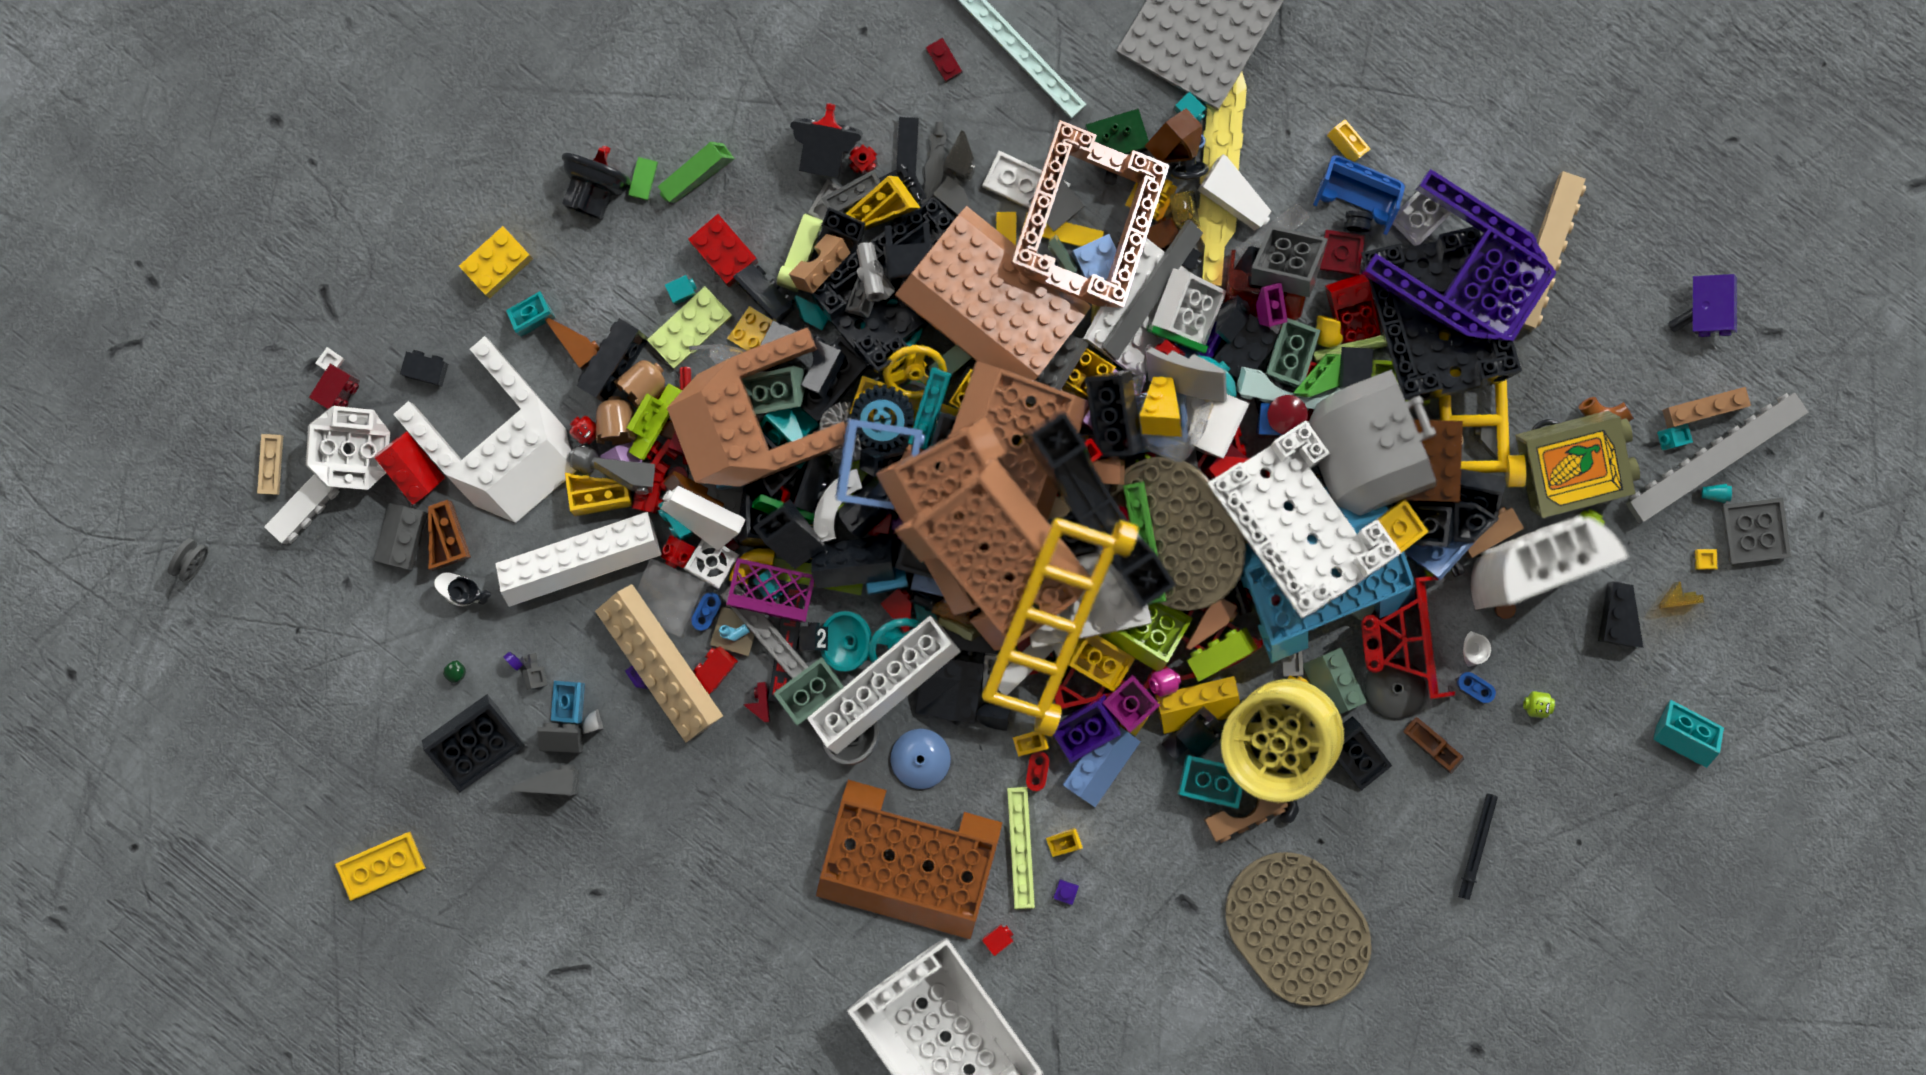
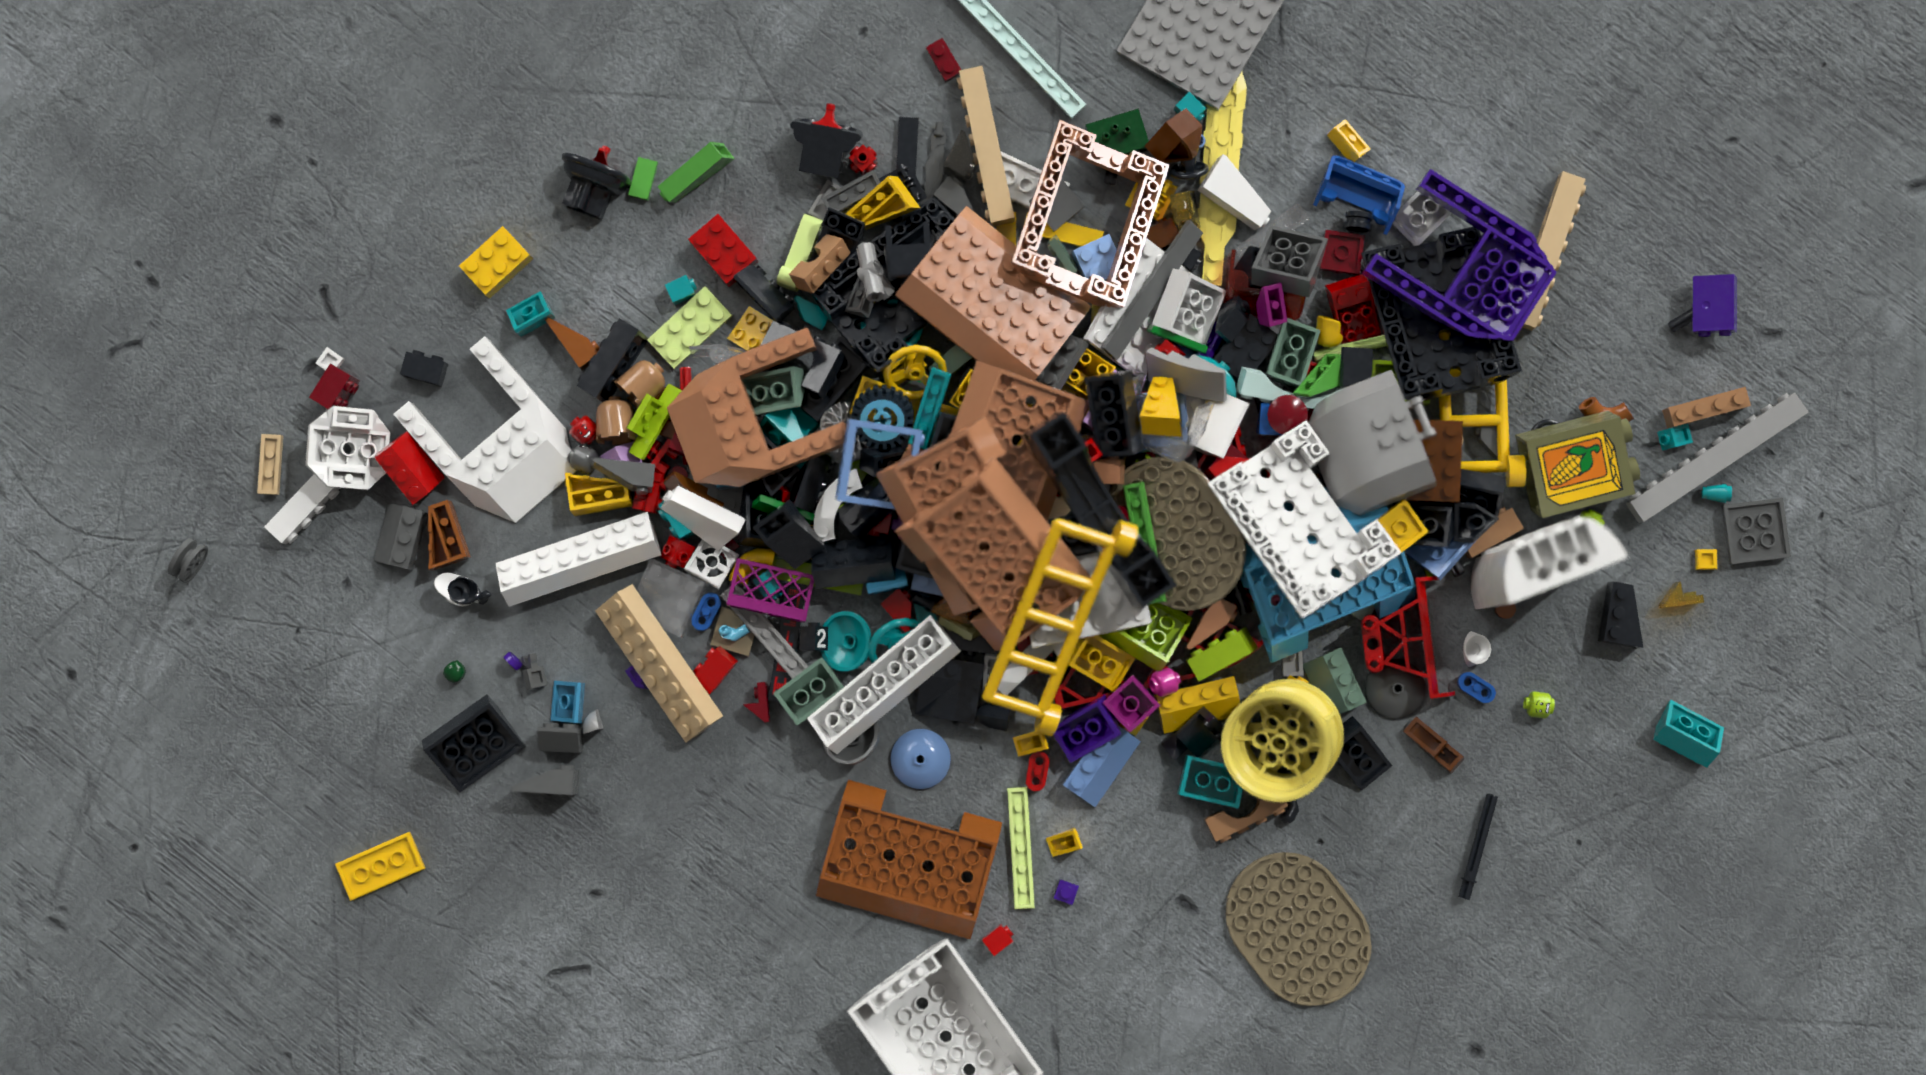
(987, 146): none -> tan brick

